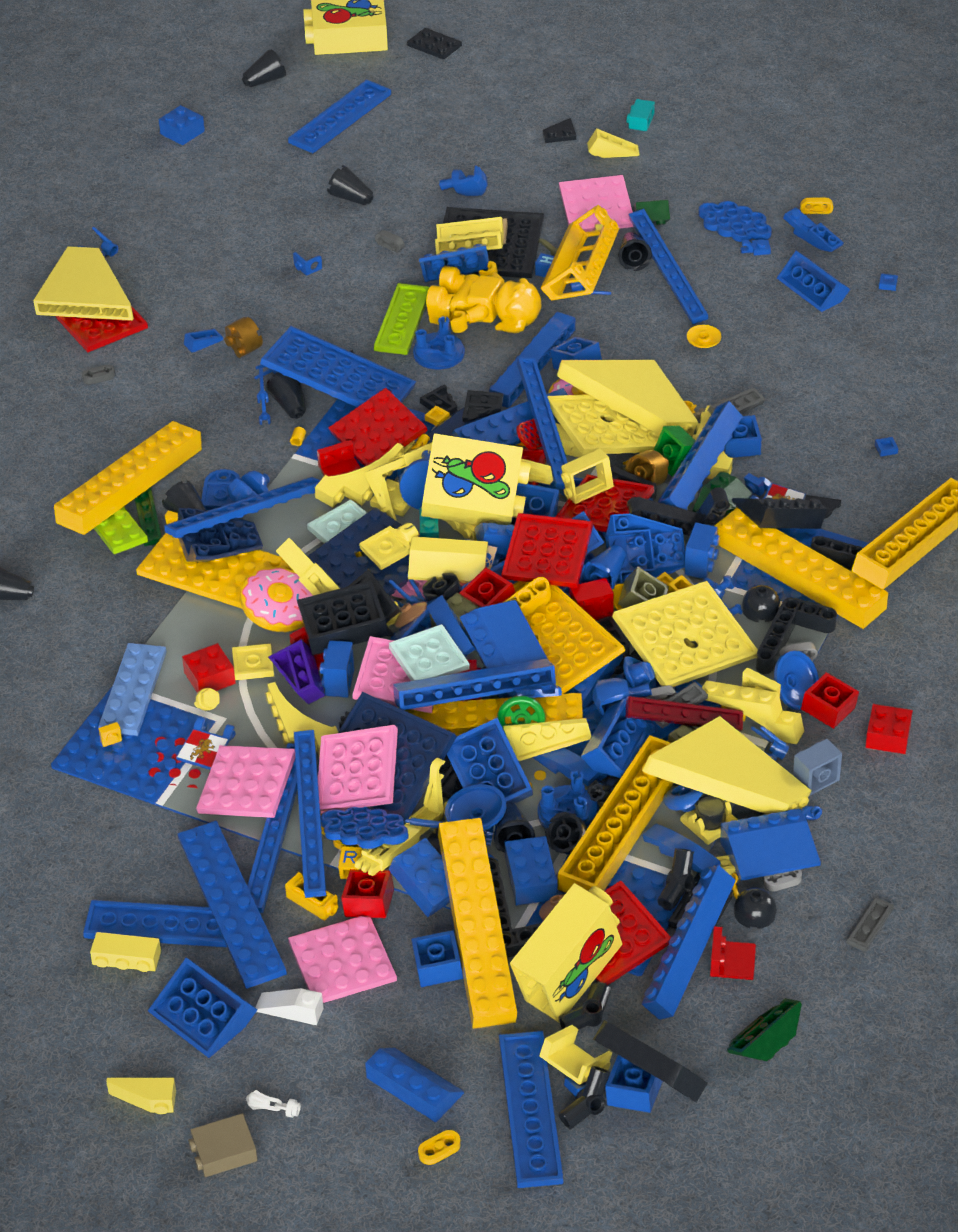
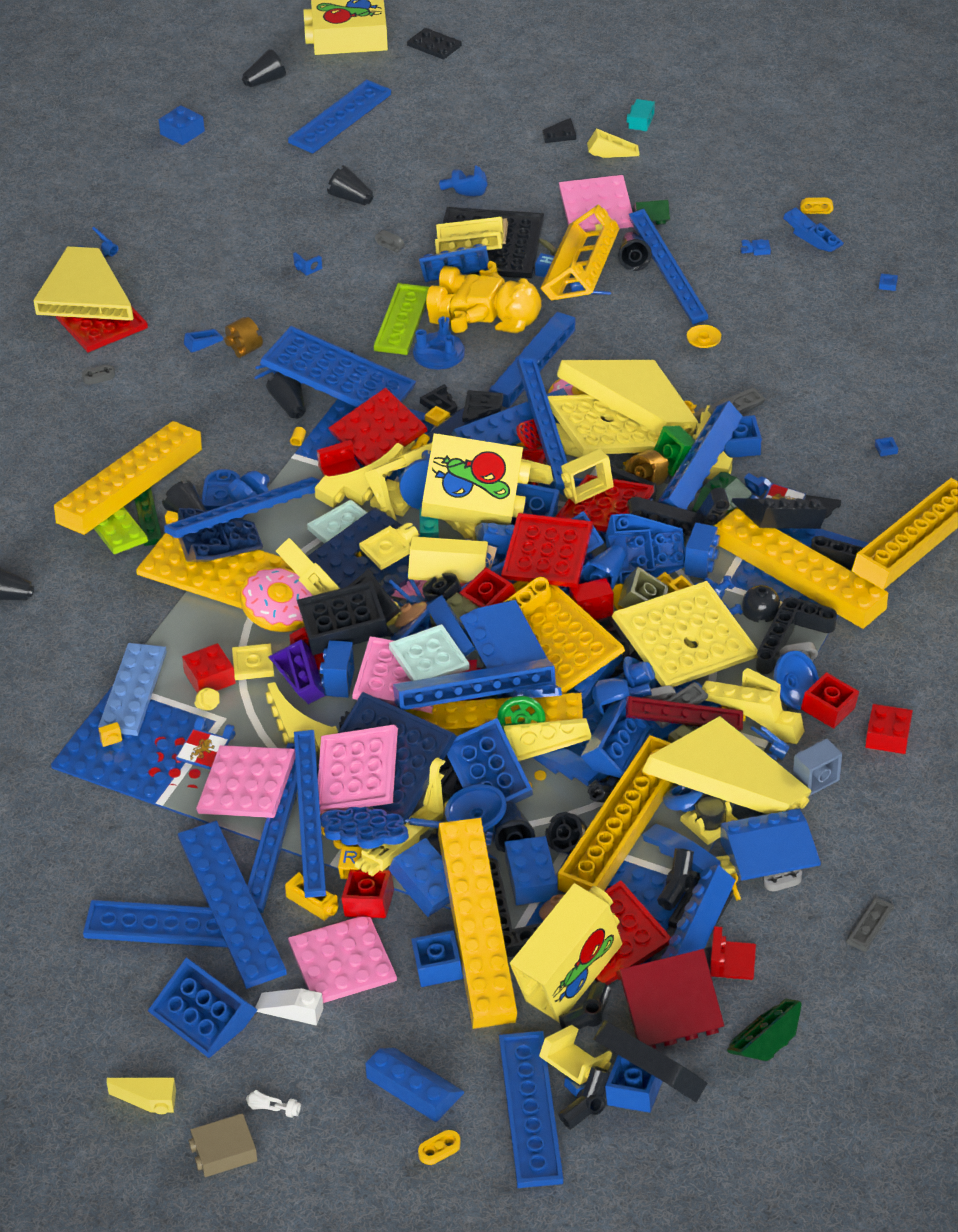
(125, 951): light yellow brick -> none
(263, 396): blue flag -> none
(567, 798): blue piece -> none
(575, 349): blue brick -> none
(671, 999): none -> dark red panel
(734, 221): blue plate -> none
(755, 908): black cylinder -> none
(811, 812): blue arm -> none
(812, 282): blue slope -> none

